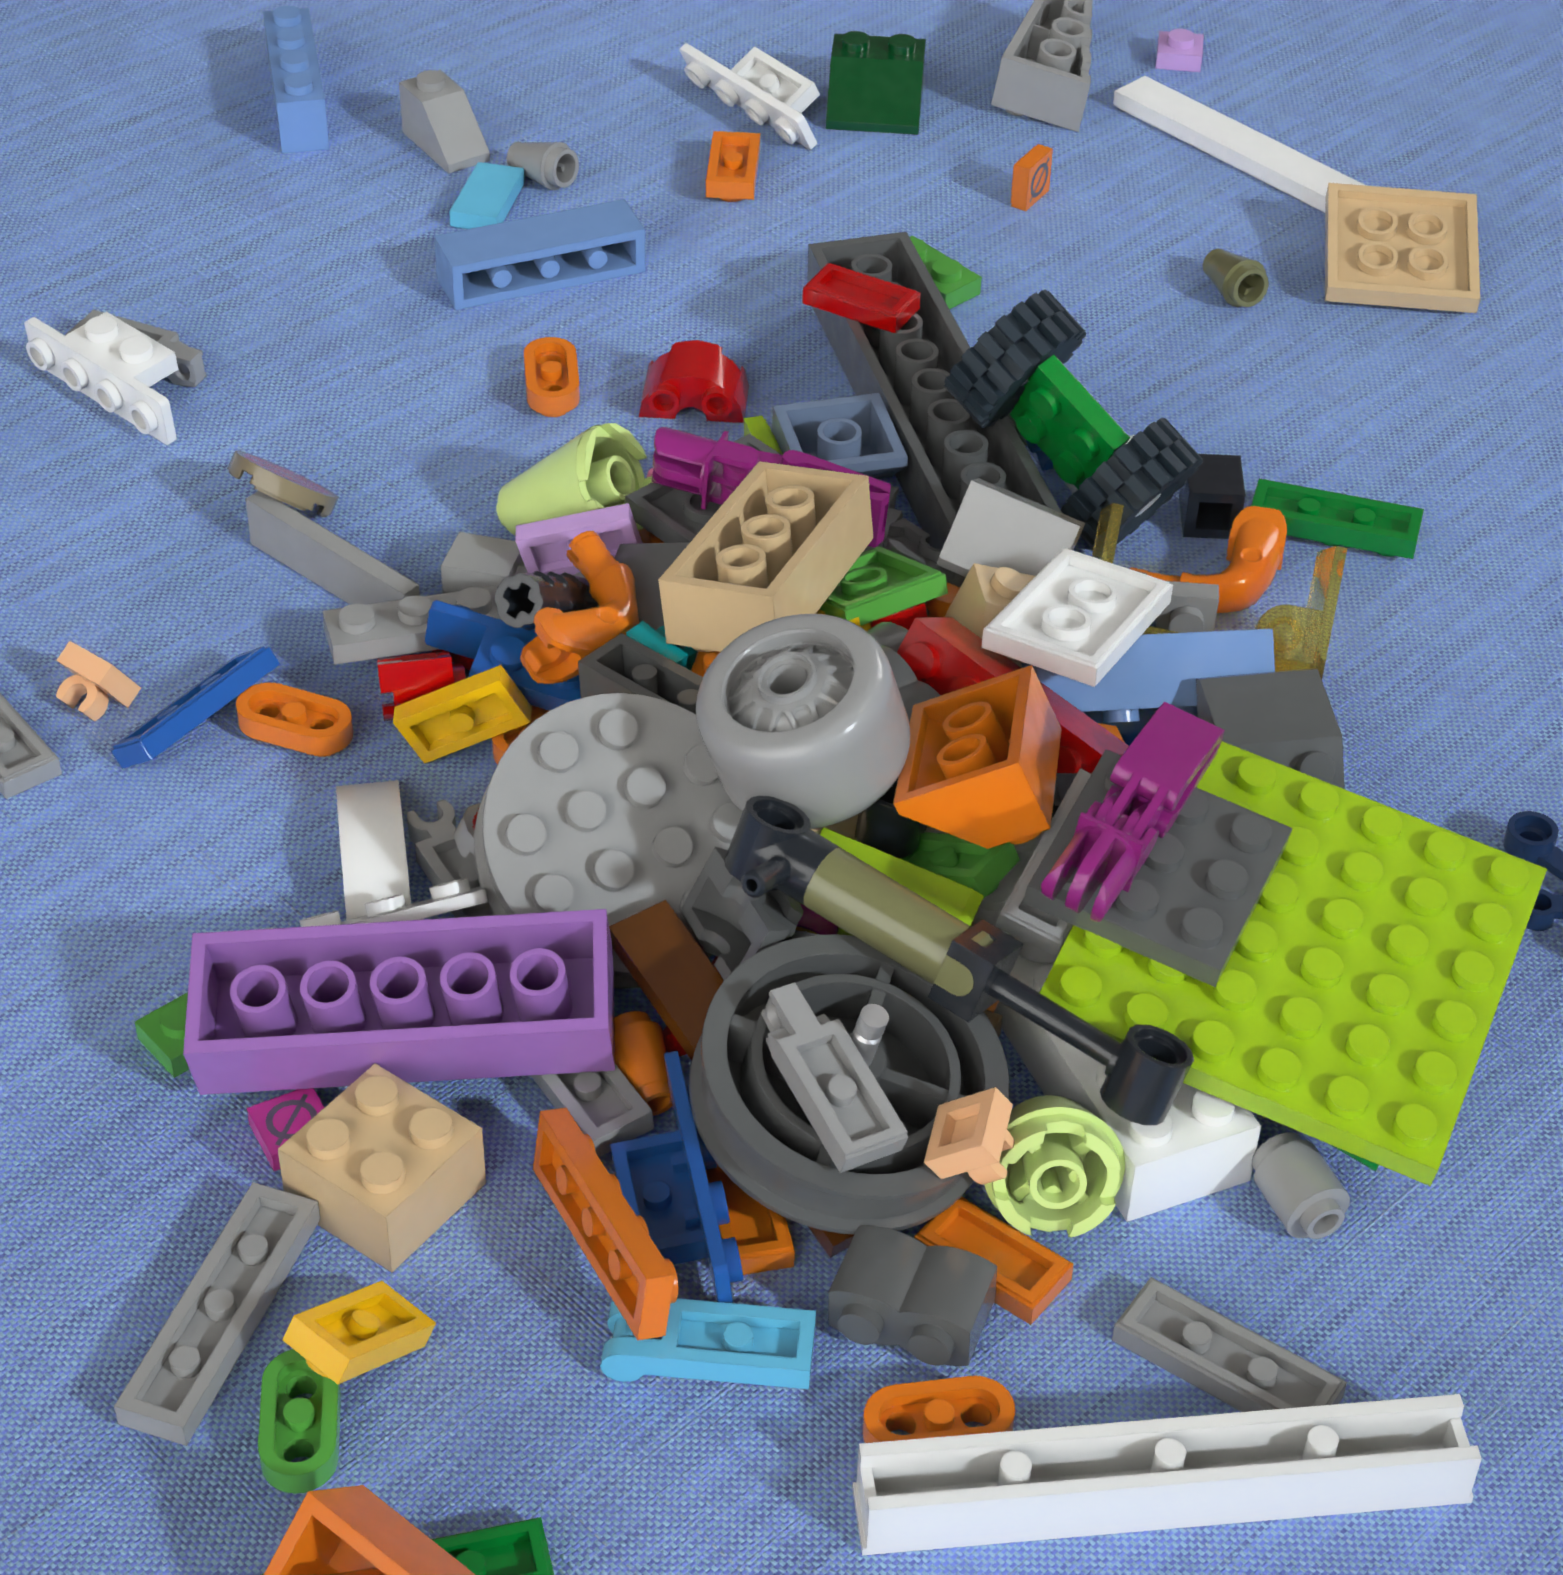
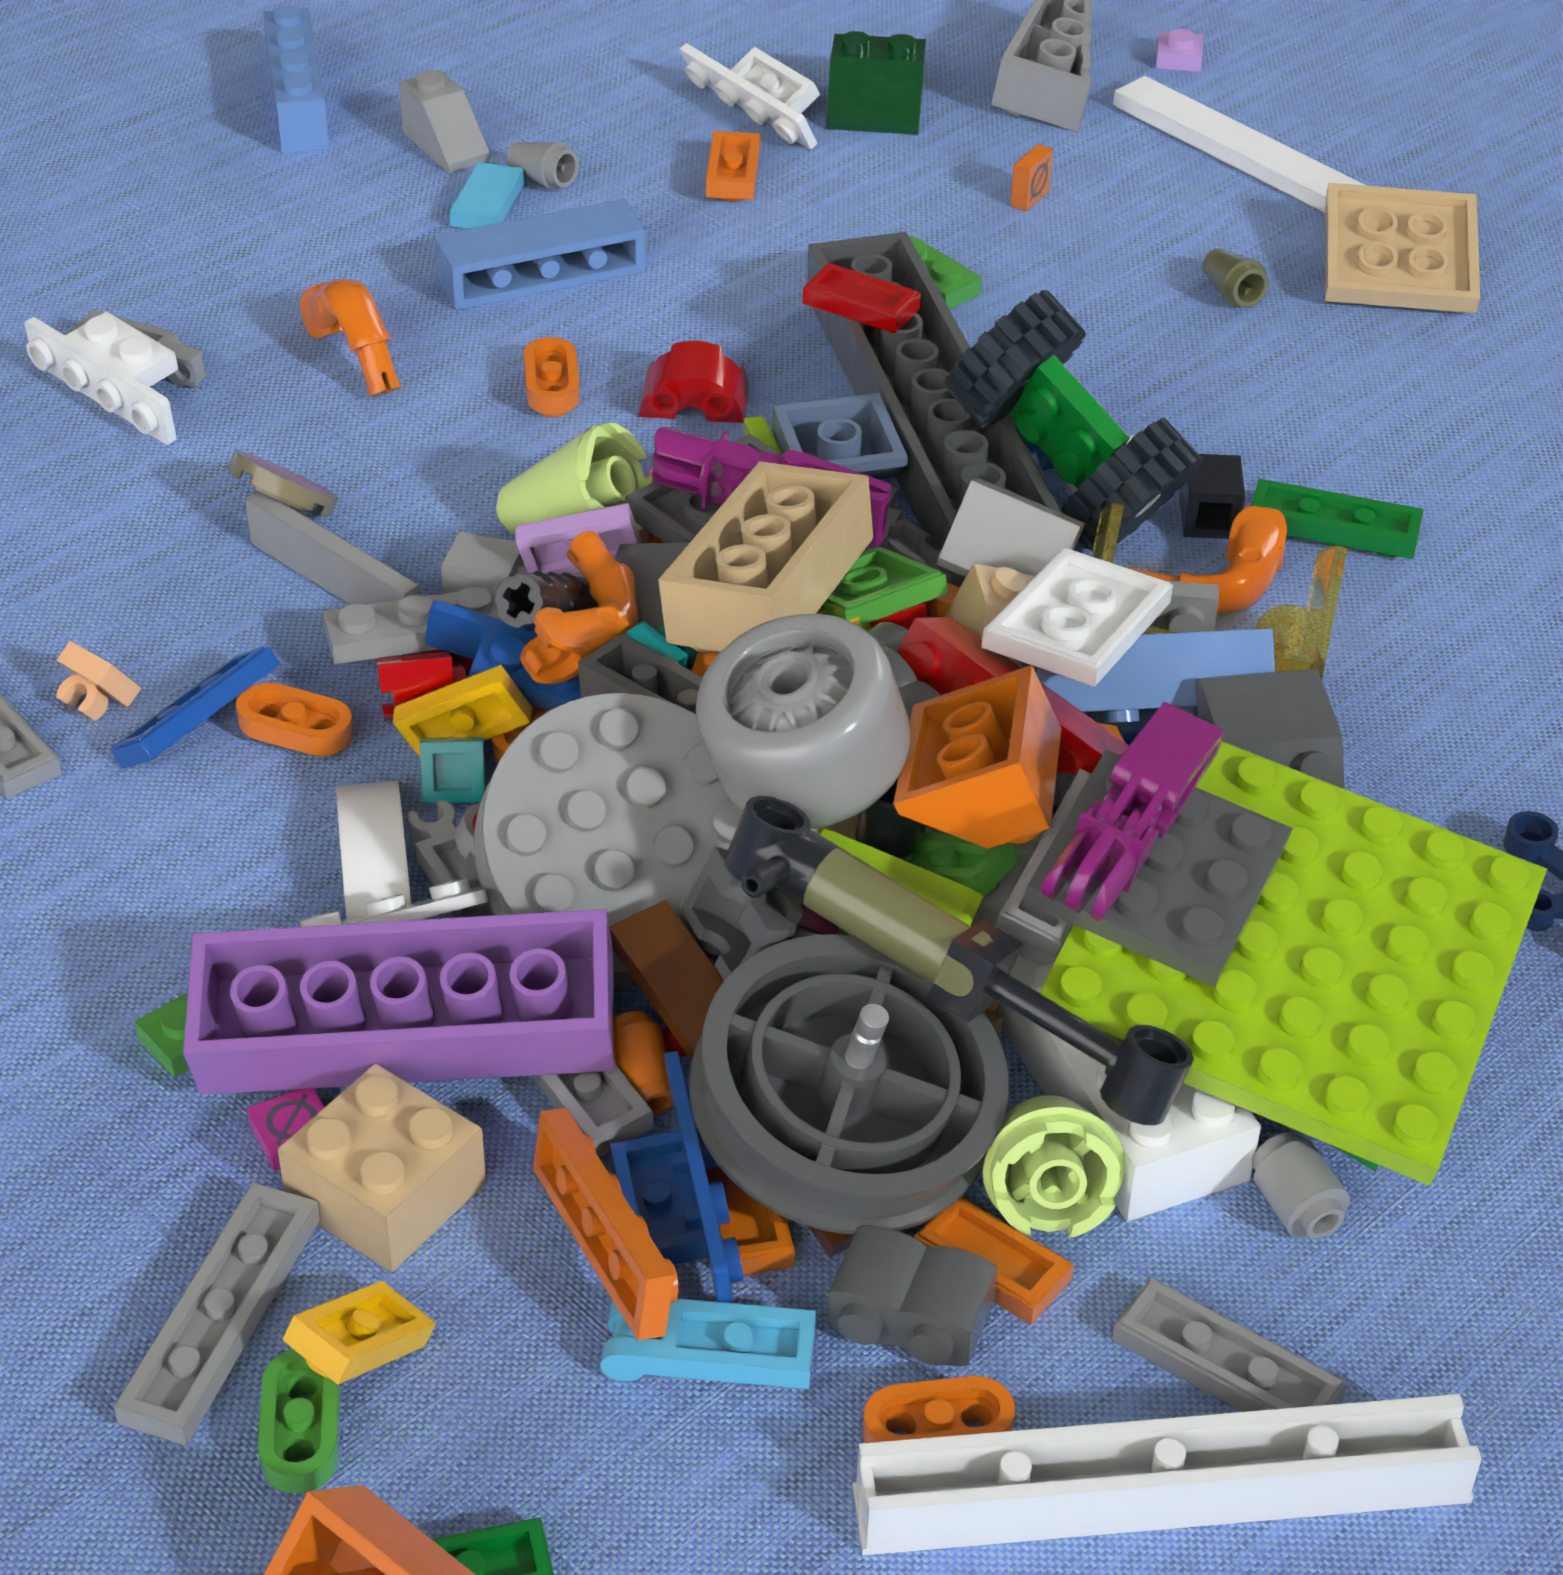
(350, 308): none -> orange piece
(452, 769): none -> teal tile
(831, 1082): light grey hinge -> none
(971, 1136): light nougat tile -> none

